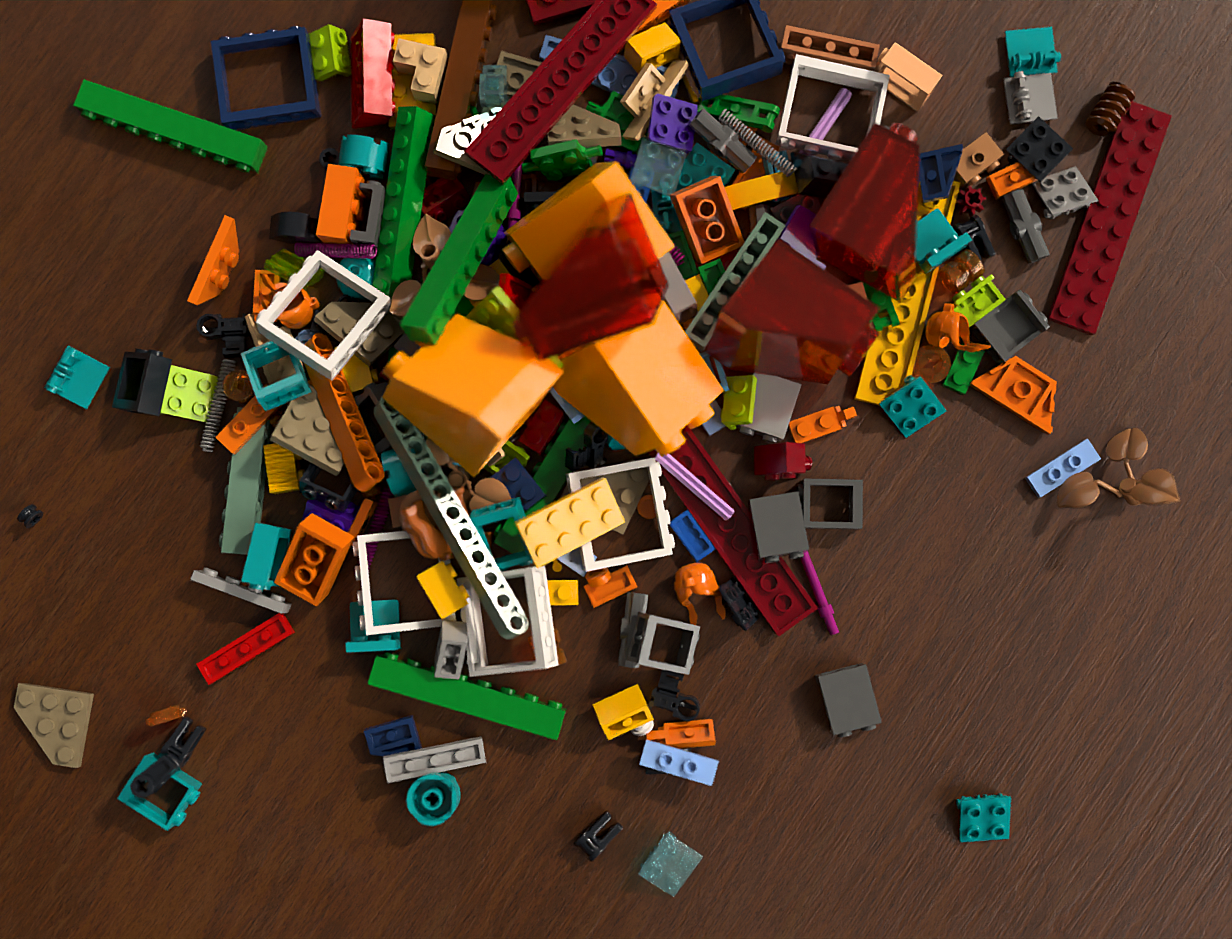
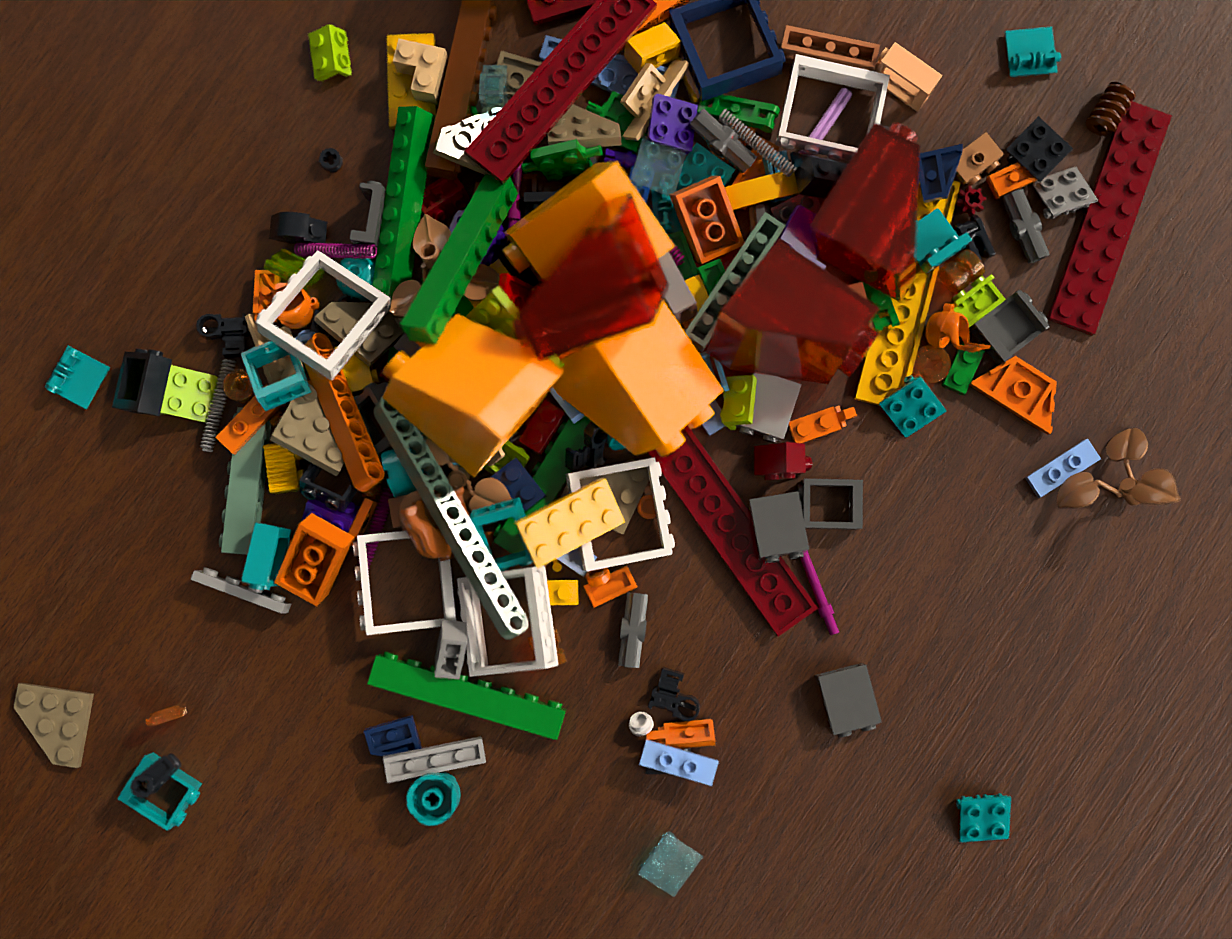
(30, 516): black bush -> none
(170, 126): green brick -> none
(175, 745): black piece -> none
(218, 264): orange wing -> none
(245, 648): red plate -> none
(272, 114): dark blue window -> none
(340, 205): orange brick -> none
(365, 155): teal brick -> none
(372, 74): slope -> none
(383, 613): teal bracket -> none
(443, 589): yellow brick -> none
(597, 843): black piece -> none
(623, 712): yellow brick -> none
(643, 639): window -> none
(692, 535): blue plate -> none
(695, 486): lavender axle -> none
(701, 581): orange hair -> none
(744, 611): black hinge -> none
(1030, 97): light grey hinge -> none

